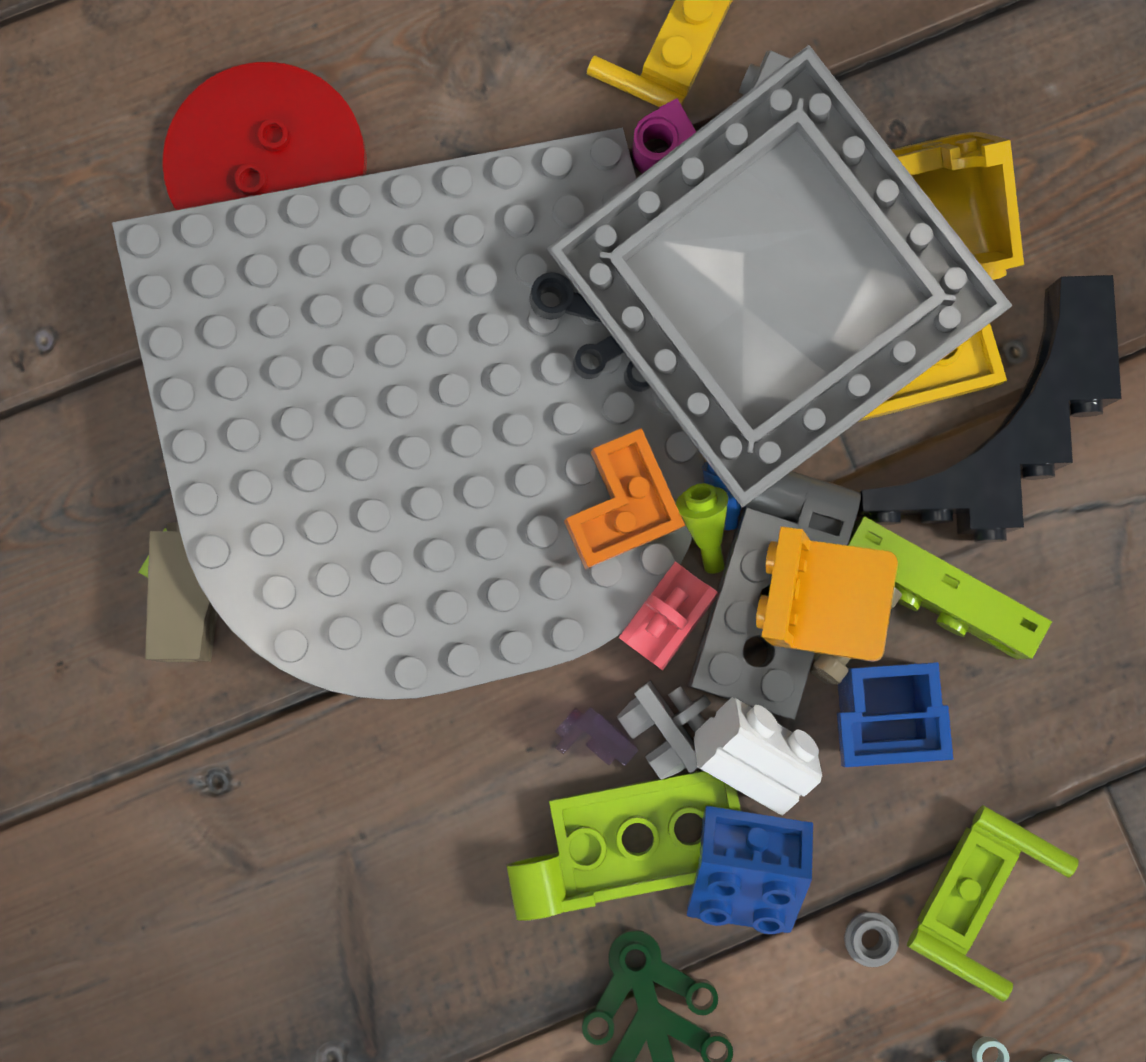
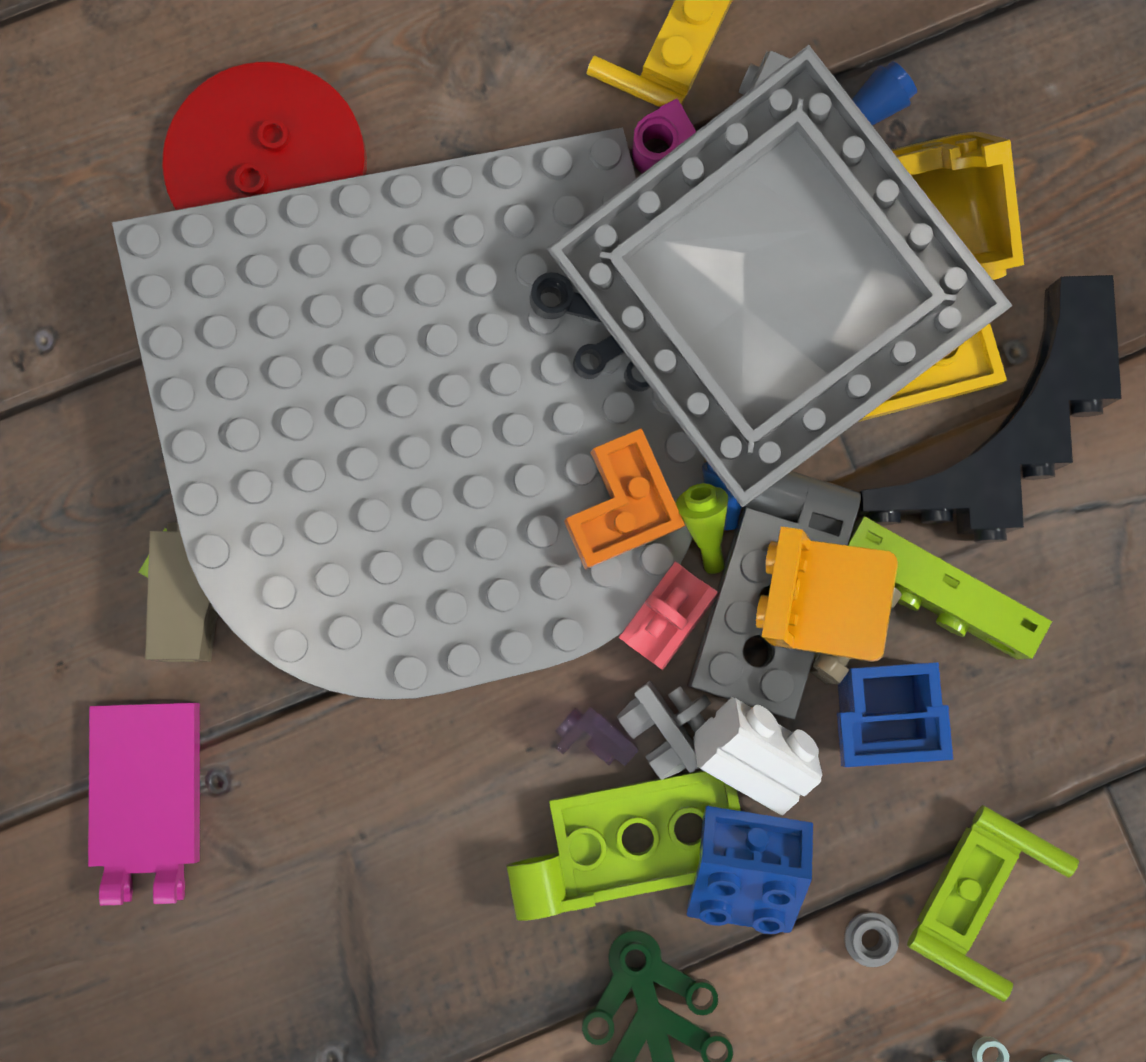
(144, 797): none -> dark pink tile
(885, 93): none -> blue cone

